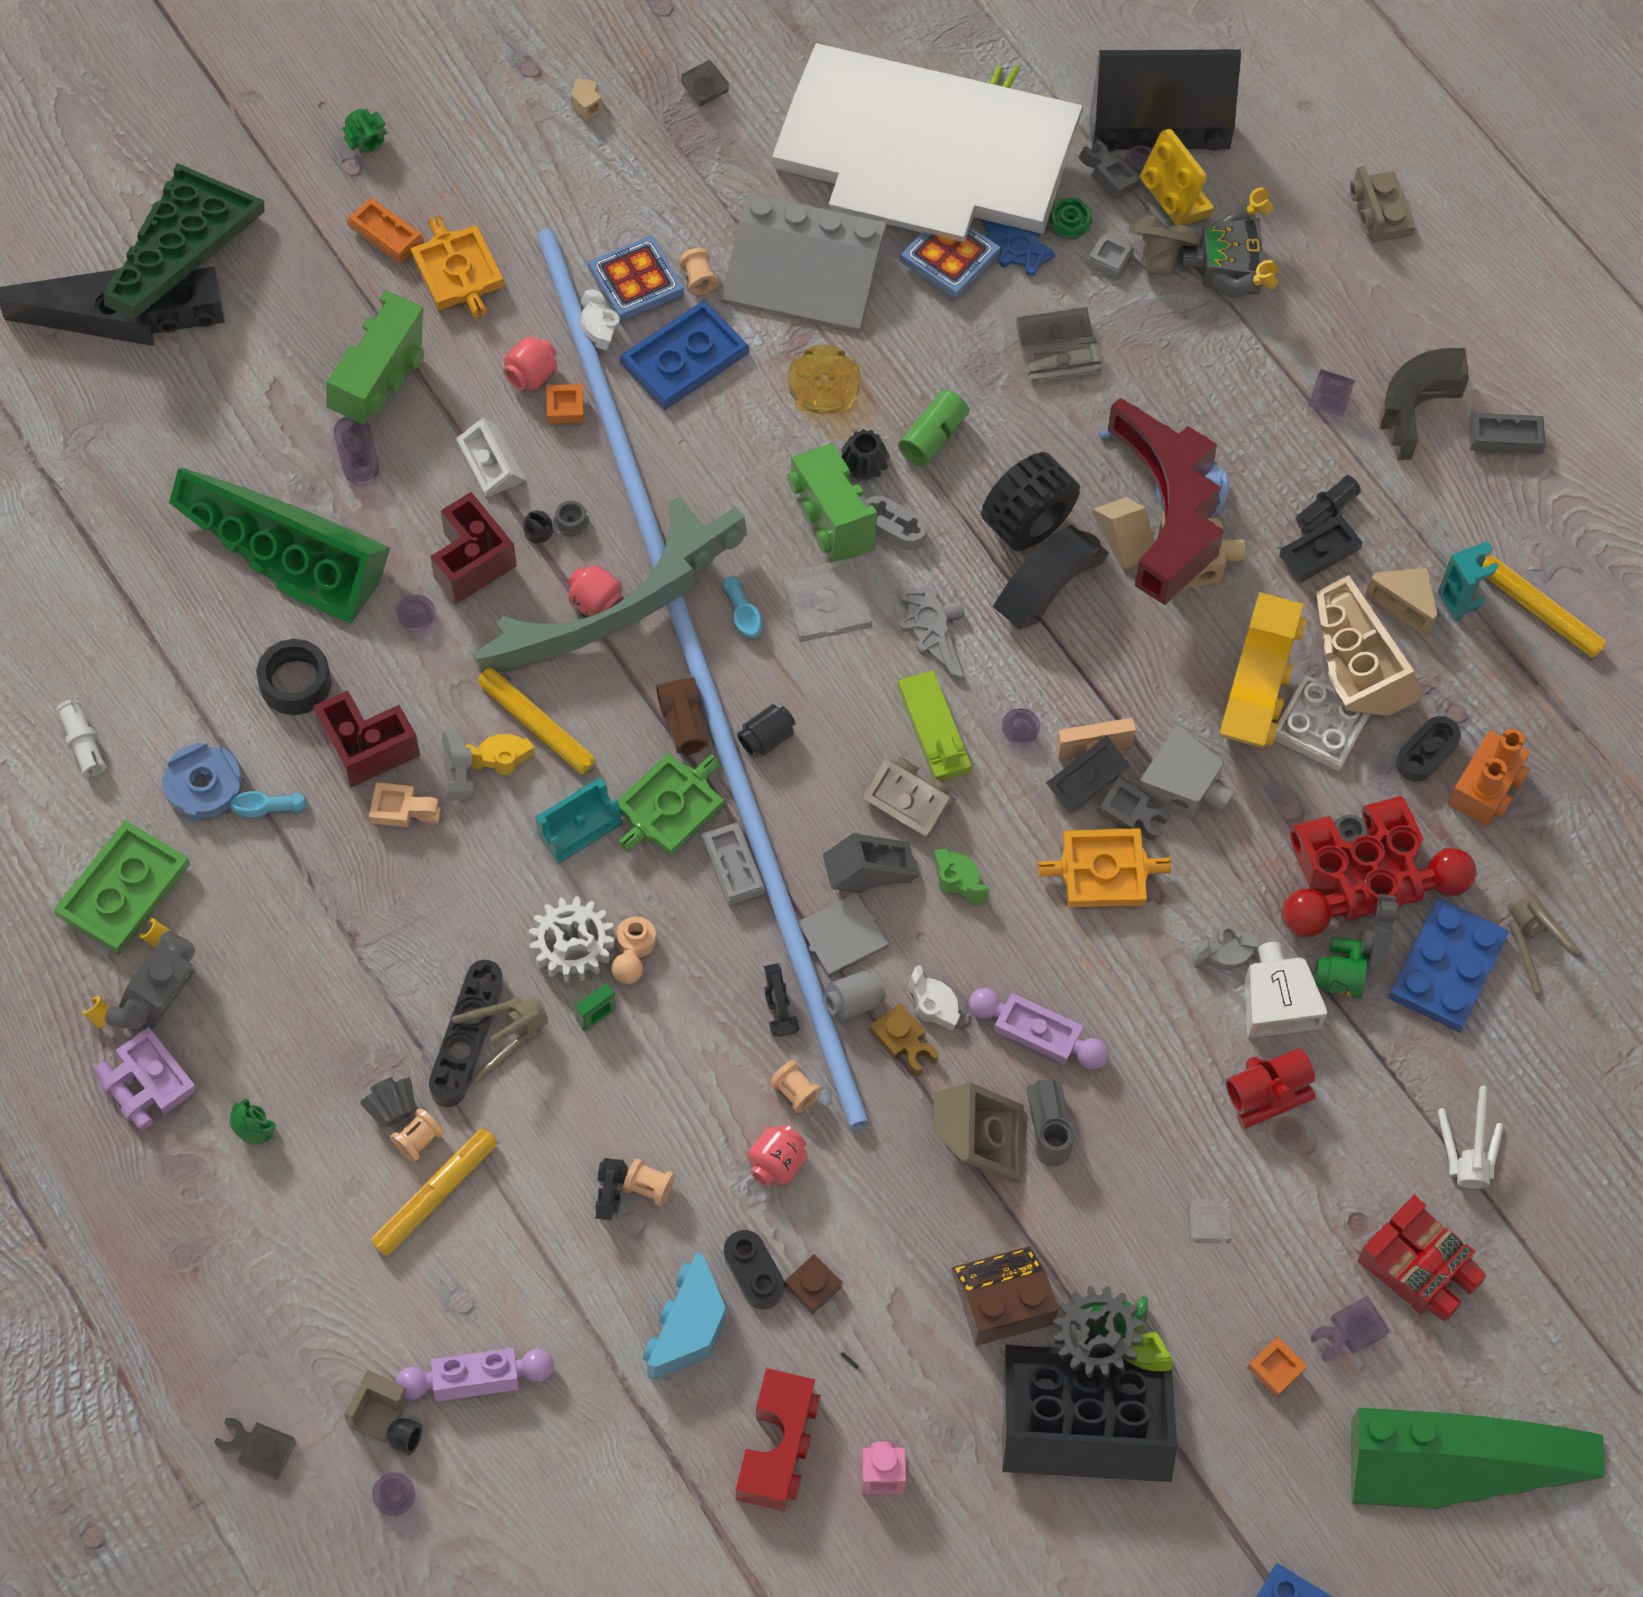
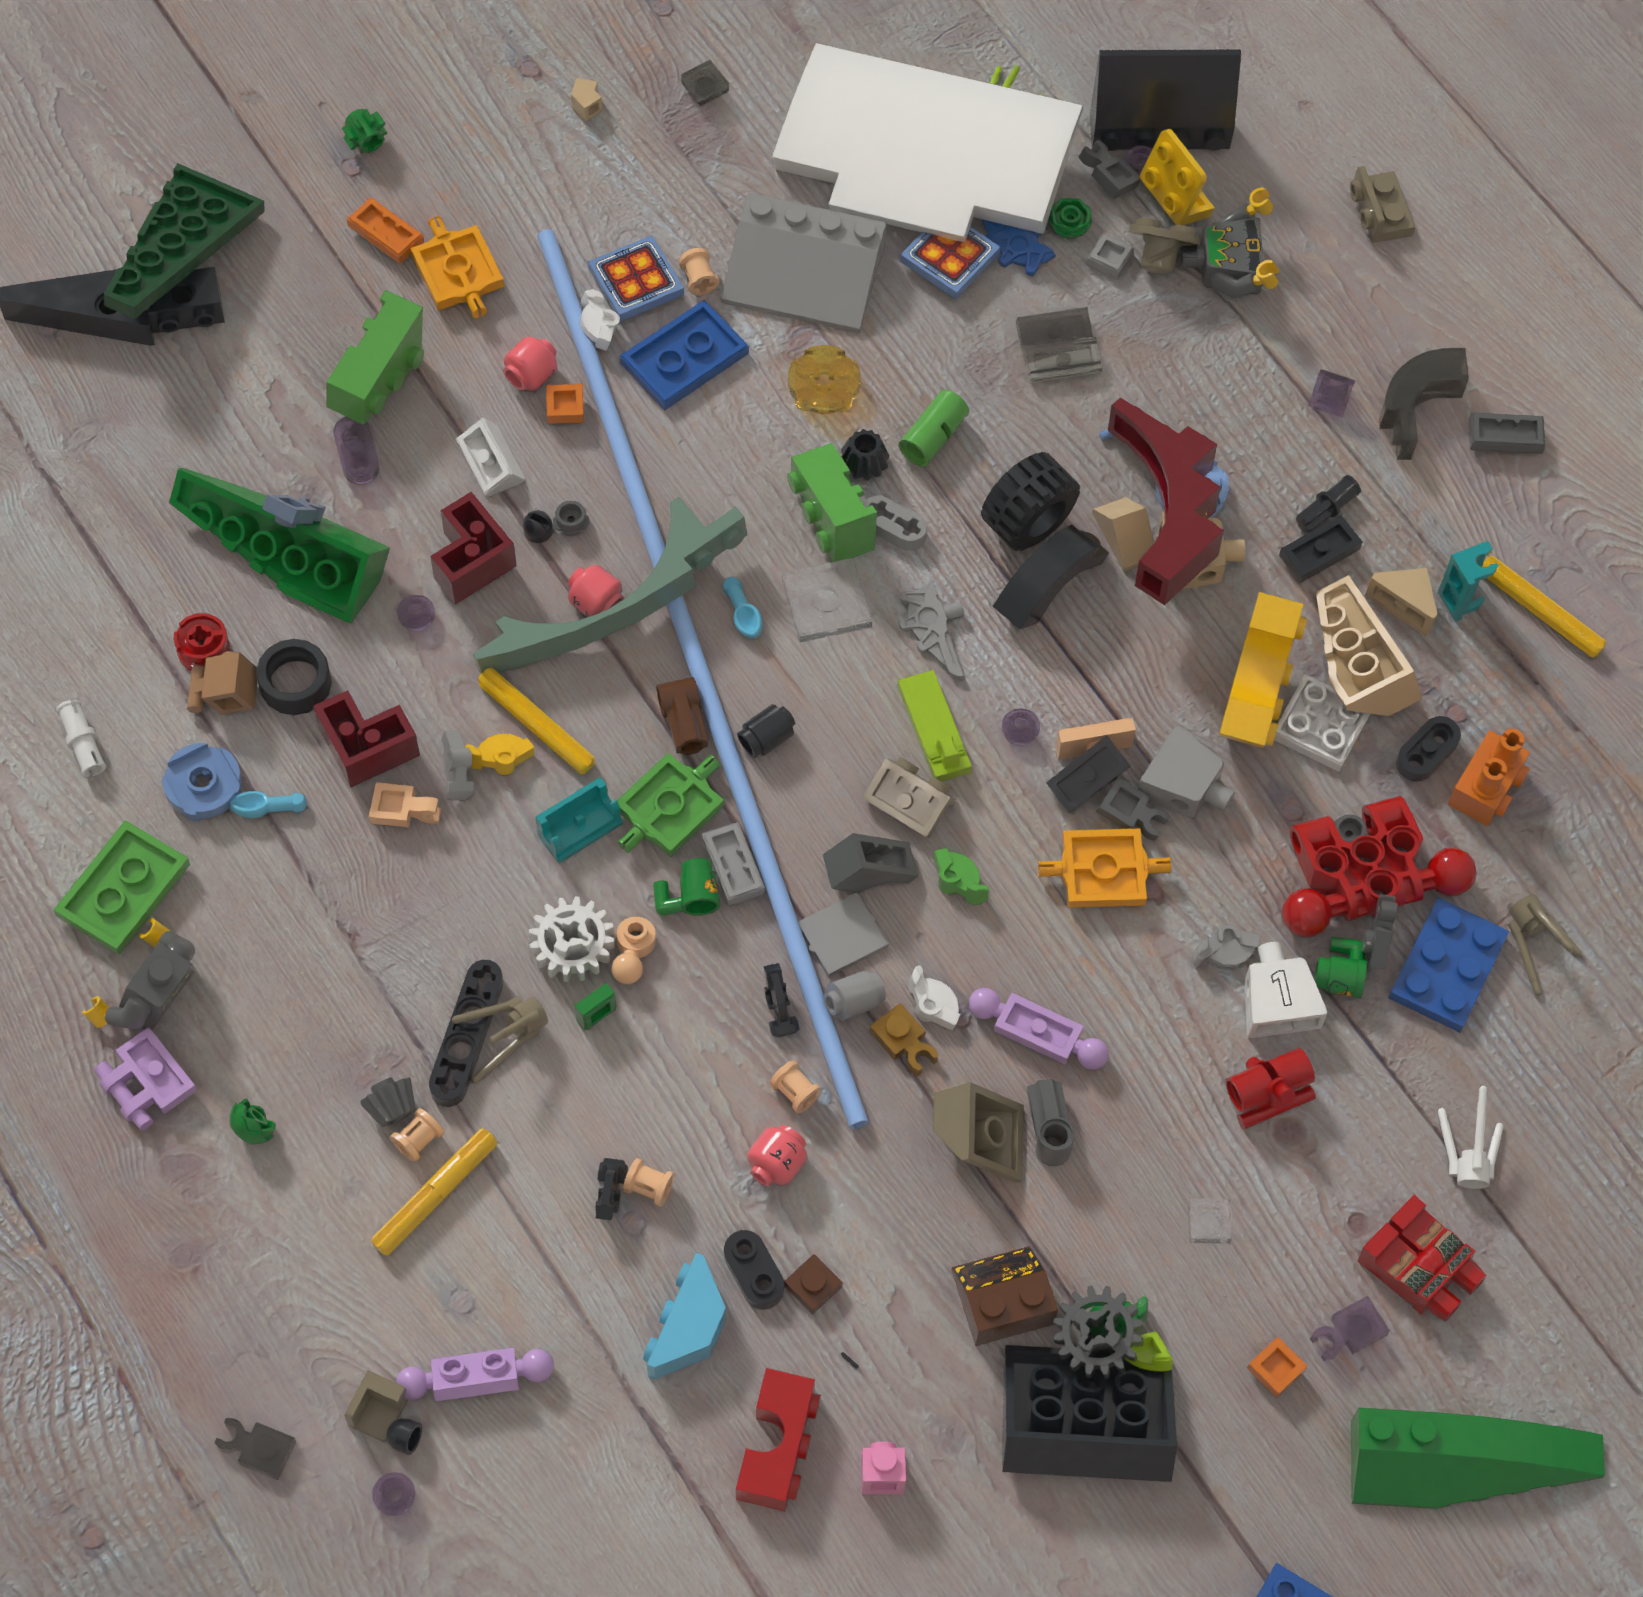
(196, 628): none -> red wheel
(224, 683): none -> medium nougat brick
(293, 511): none -> sand blue plate
(697, 887): none -> green piece

